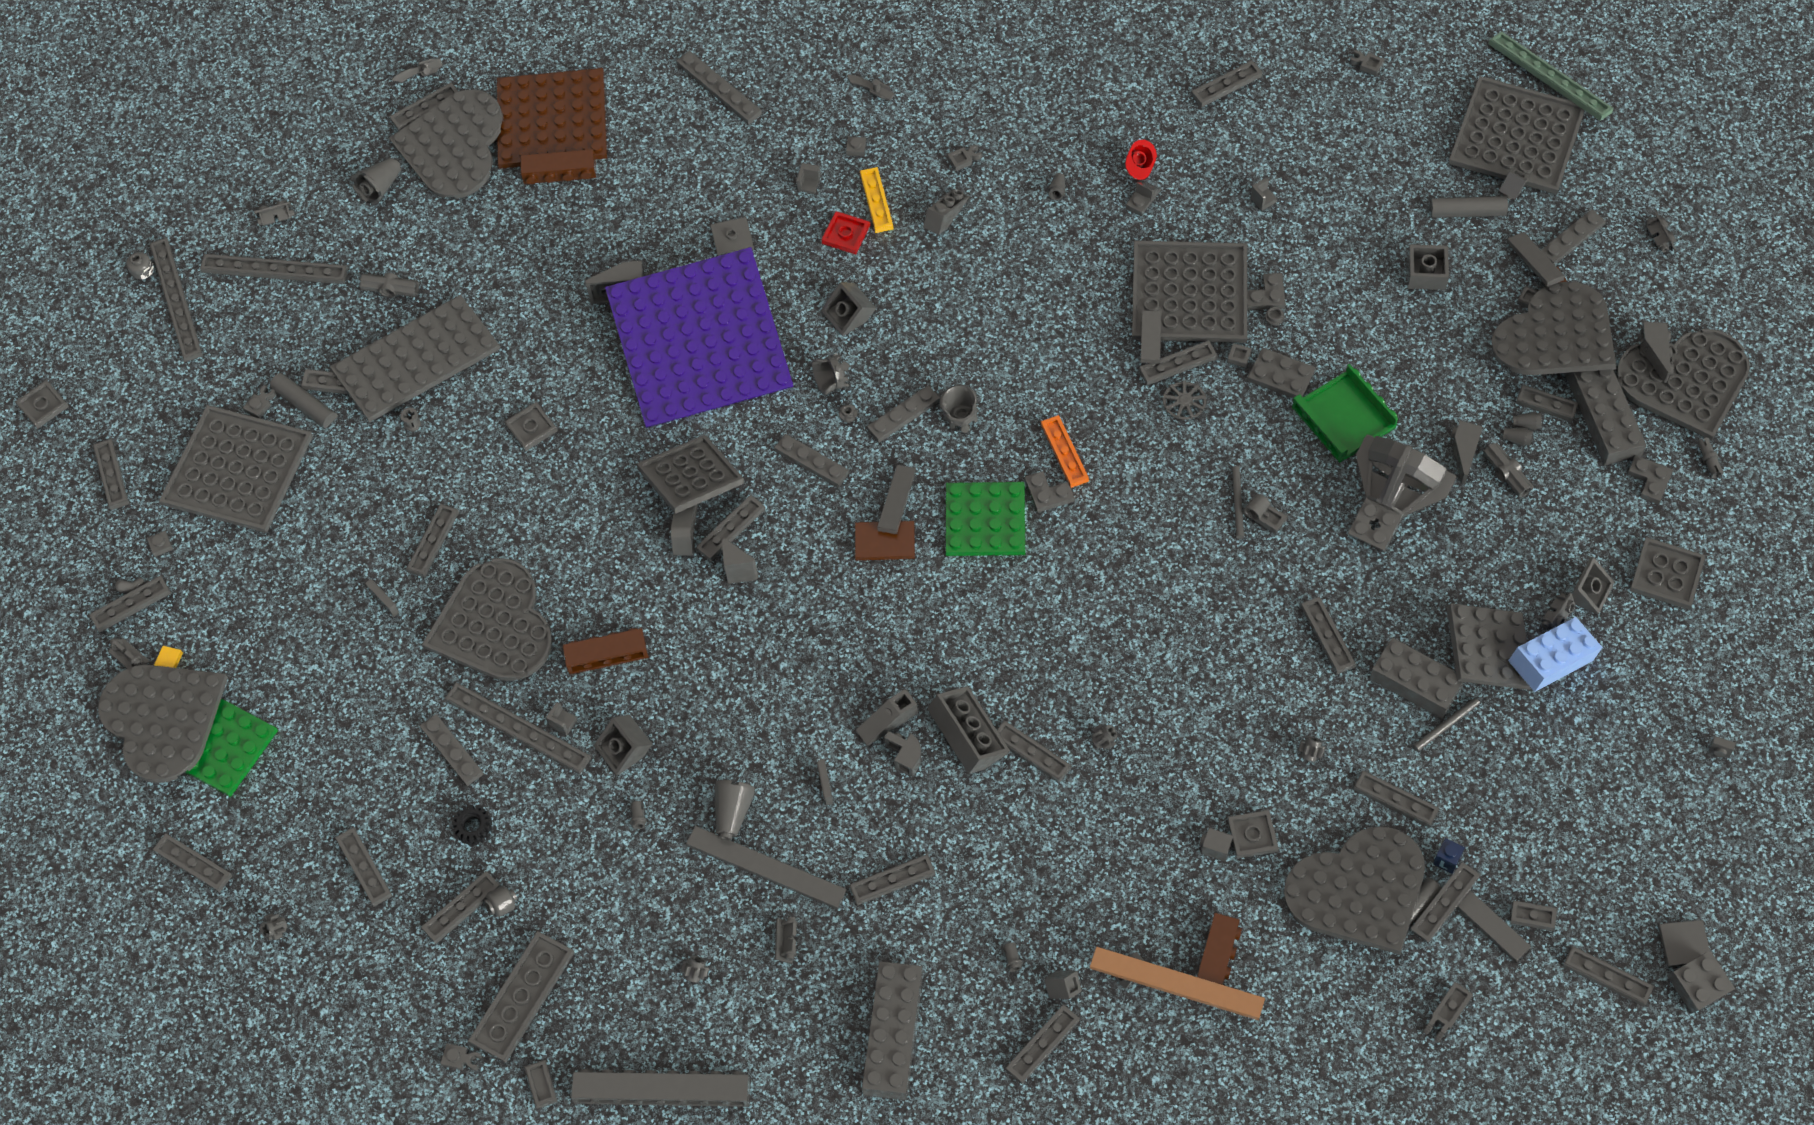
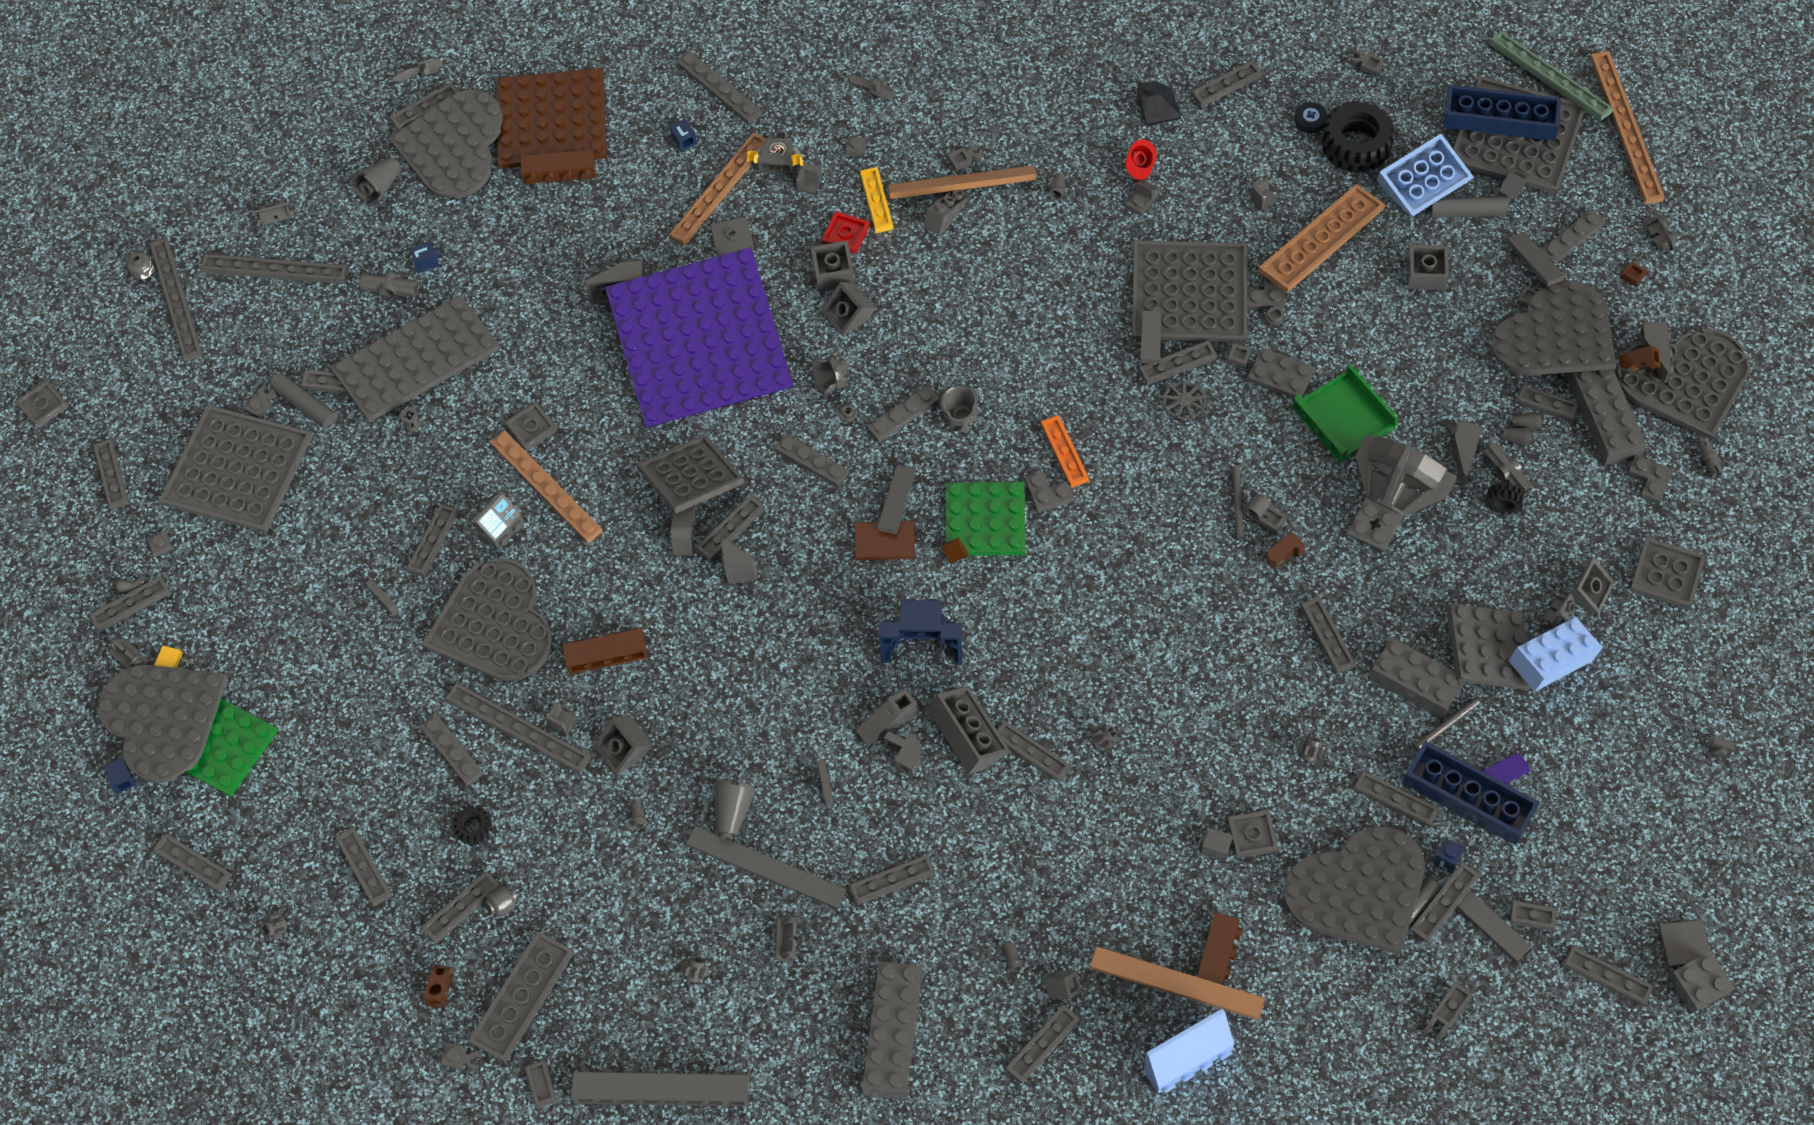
(119, 775): none -> dark blue brick
(425, 256): none -> dark blue brick
(438, 986): none -> reddish brown leg
(498, 521): none -> dark grey slope
(546, 486): none -> medium nougat plate
(683, 134): none -> dark blue brick
(715, 192): none -> medium nougat tile
(776, 155): none -> dark grey torso
(832, 264): none -> dark grey brick
(920, 621): none -> dark blue piece
(954, 550): none -> reddish brown tile
(962, 182): none -> medium nougat tile
(1157, 103): none -> black slope
(1189, 1052): none -> light blue slope
(1285, 549): none -> reddish brown leg
(1308, 124): none -> black bush
(1321, 238): none -> medium nougat plate
(1363, 118): none -> black tyre
(1424, 176): none -> light blue slope
(1470, 792): none -> dark blue brick
(1502, 112): none -> dark blue brick
(1505, 498): none -> black tyre
(1509, 769): none -> dark purple tile
(1627, 128): none -> medium nougat plate
(1633, 274): none -> reddish brown tile
(1640, 357): none -> reddish brown leg

